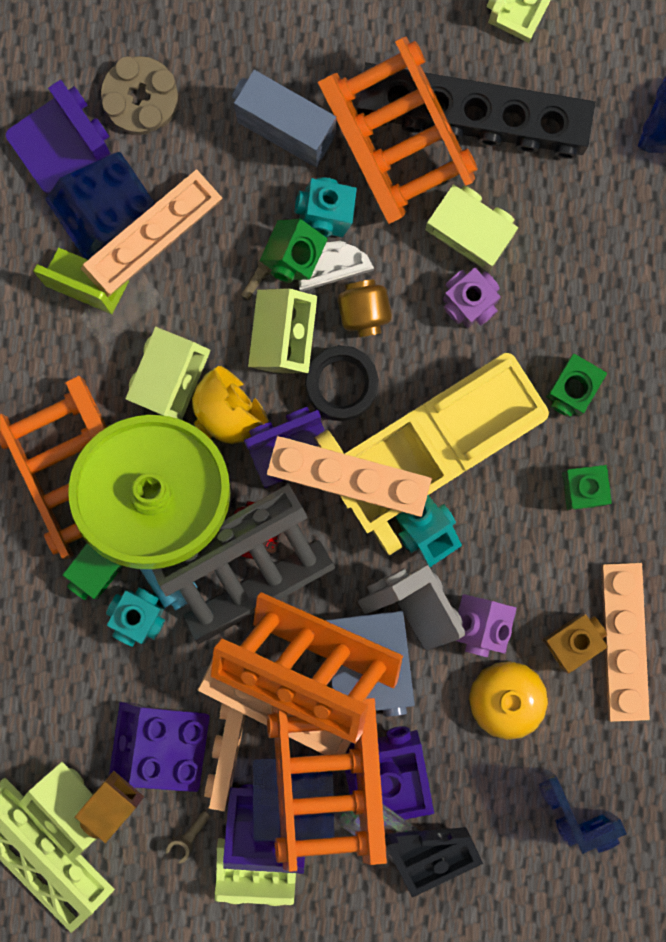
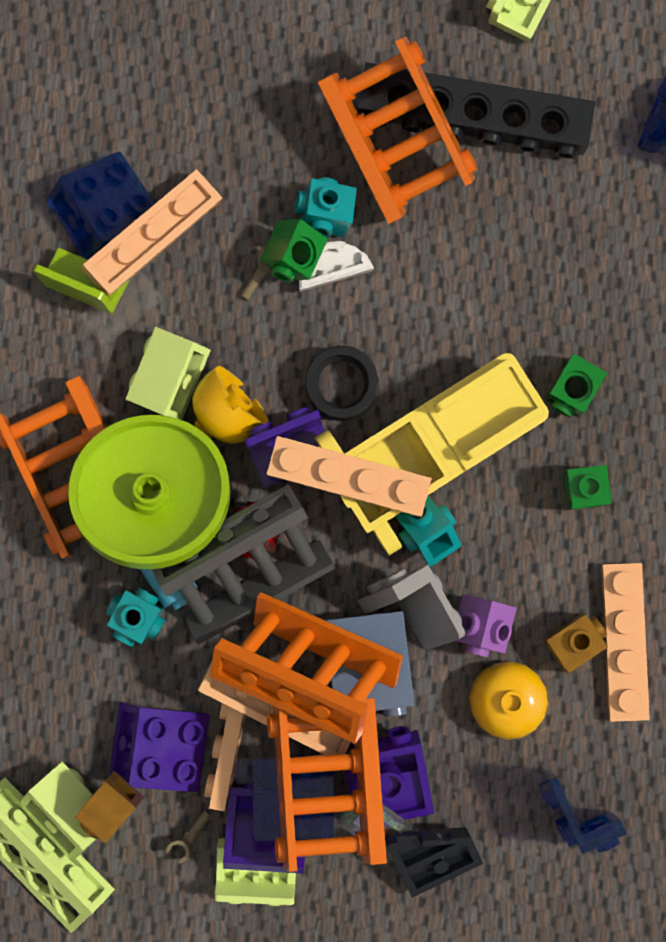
(58, 137): dark purple bracket -> none
(90, 573): green brick -> none
(149, 114): dark tan plate -> none
(282, 331): yellowish green brick -> none
(284, 117): sand blue brick -> none
(364, 307): pearl gold head -> none
(468, 311): medium lavender brick -> none
(472, 226): yellowish green brick -> none

